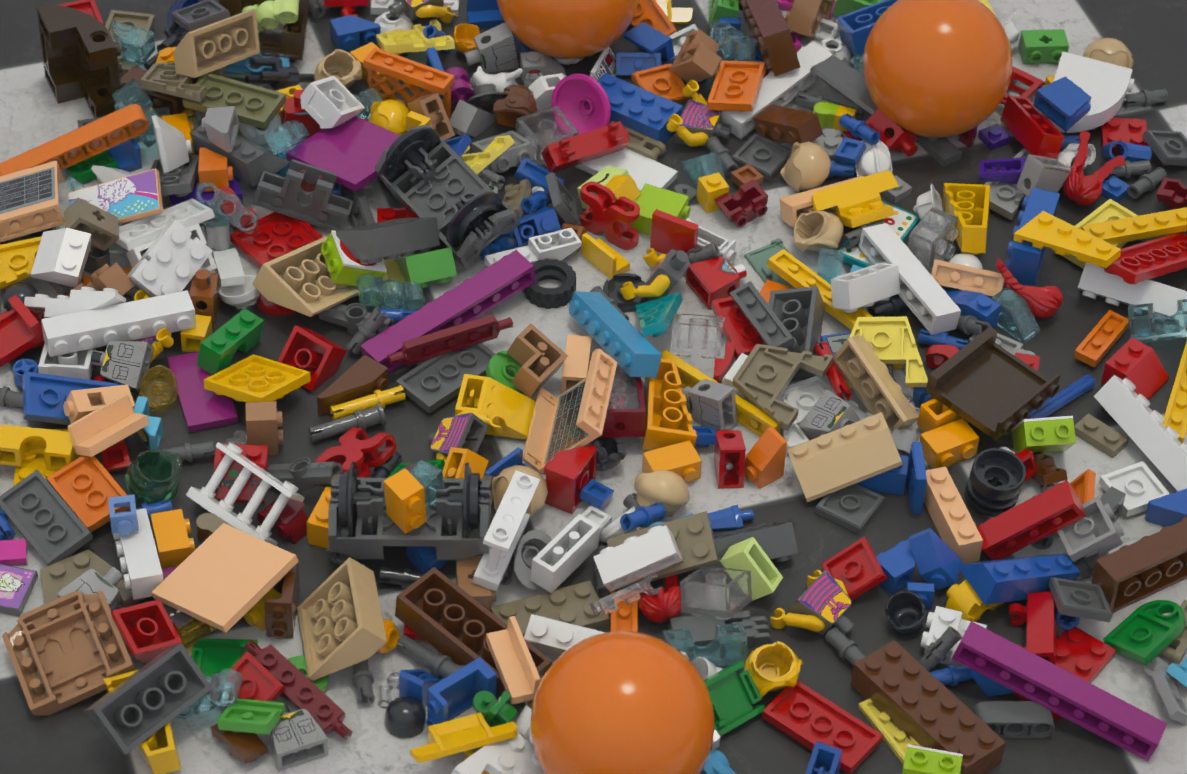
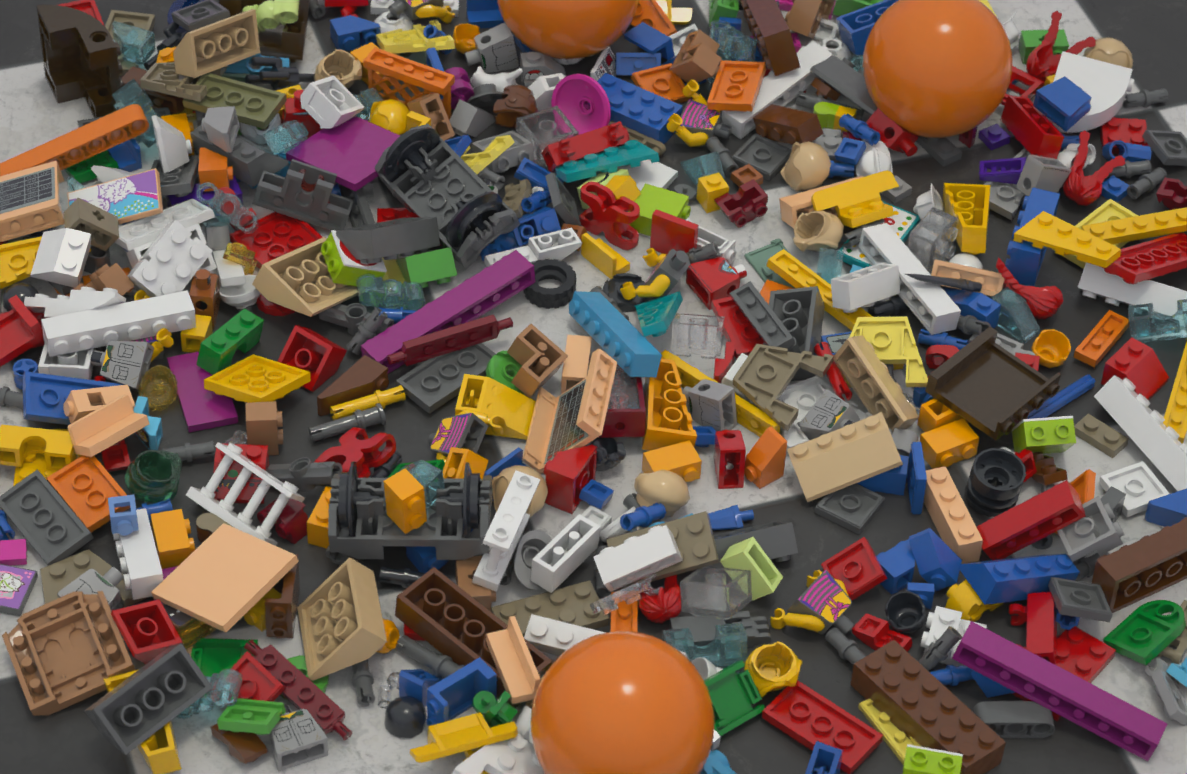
(241, 255): none -> clear yellow bracket
(607, 161): none -> teal wing
(825, 90): none -> dark orange plate
(876, 633): none -> red slope
(963, 284): none -> black bar
(1042, 61): none -> red hair
(1051, 347): none -> light orange hair

